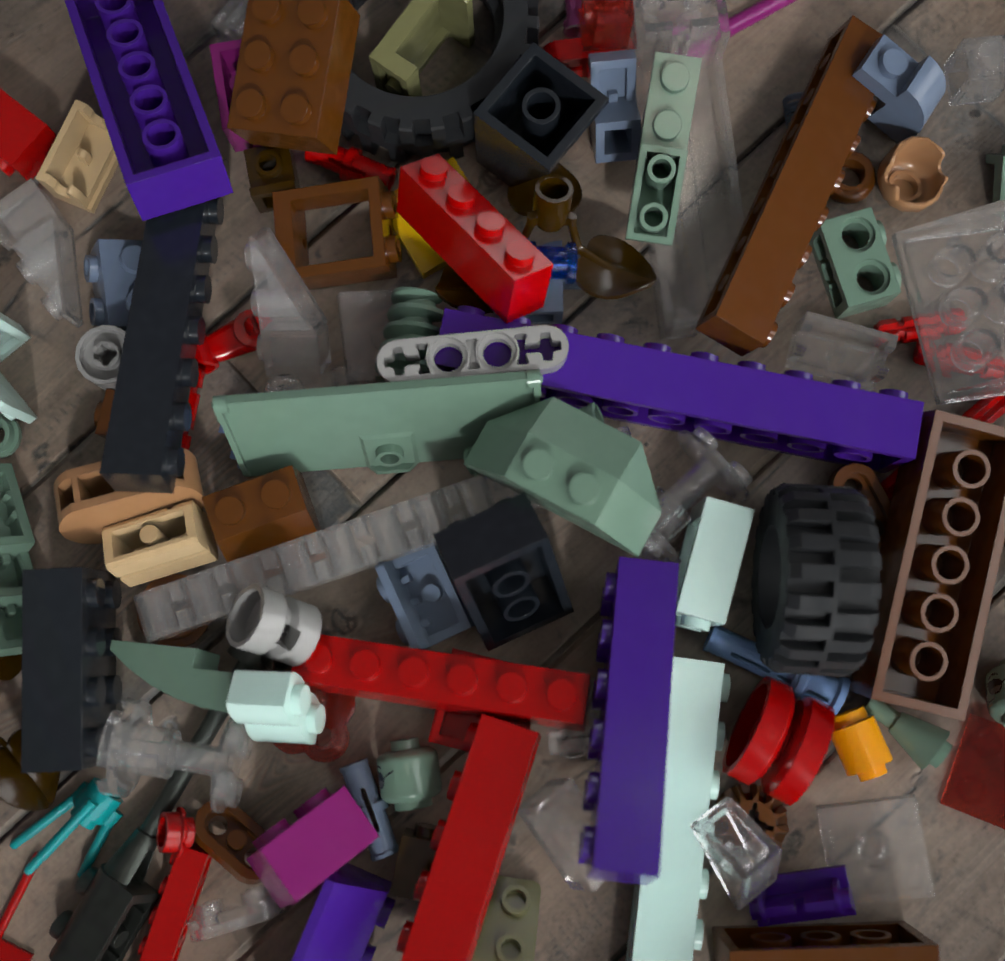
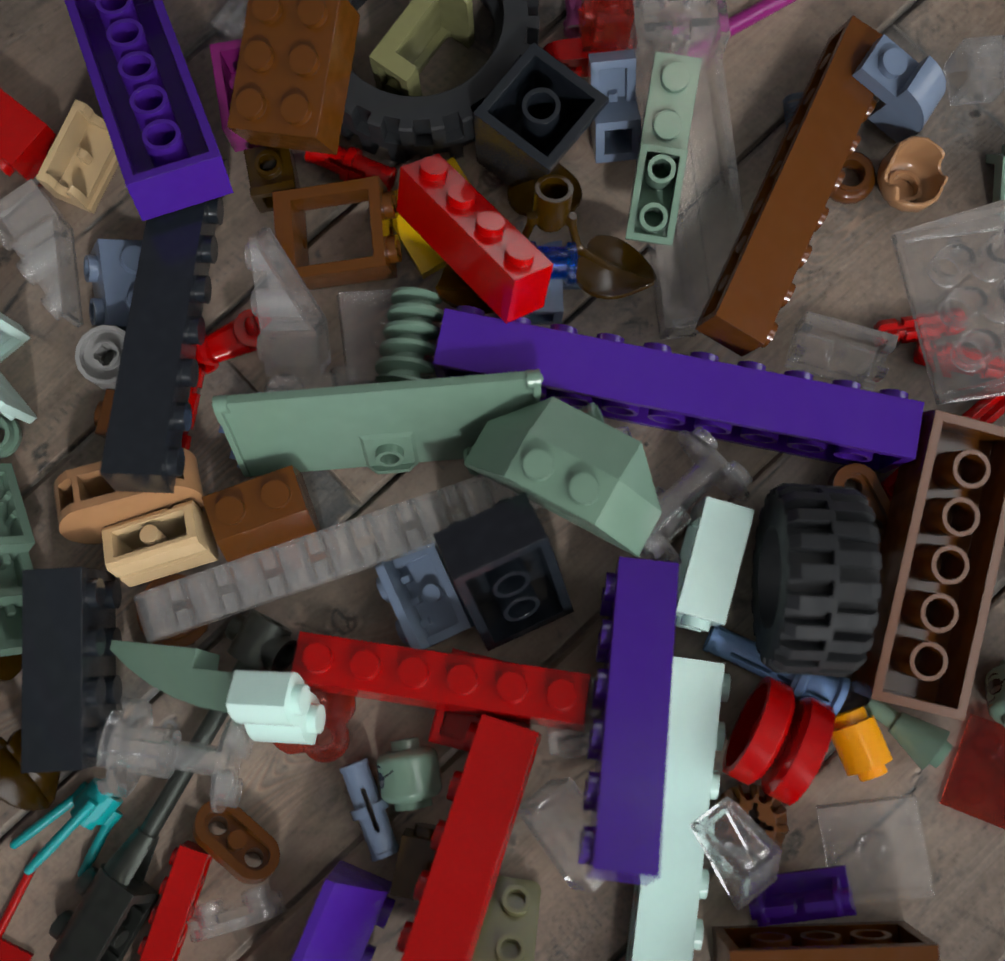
(175, 832): red plate -> none
(273, 625): light grey wheel -> none
(304, 854): magenta brick -> none
(472, 347): light grey beam -> none
(842, 265): sand green brick -> none

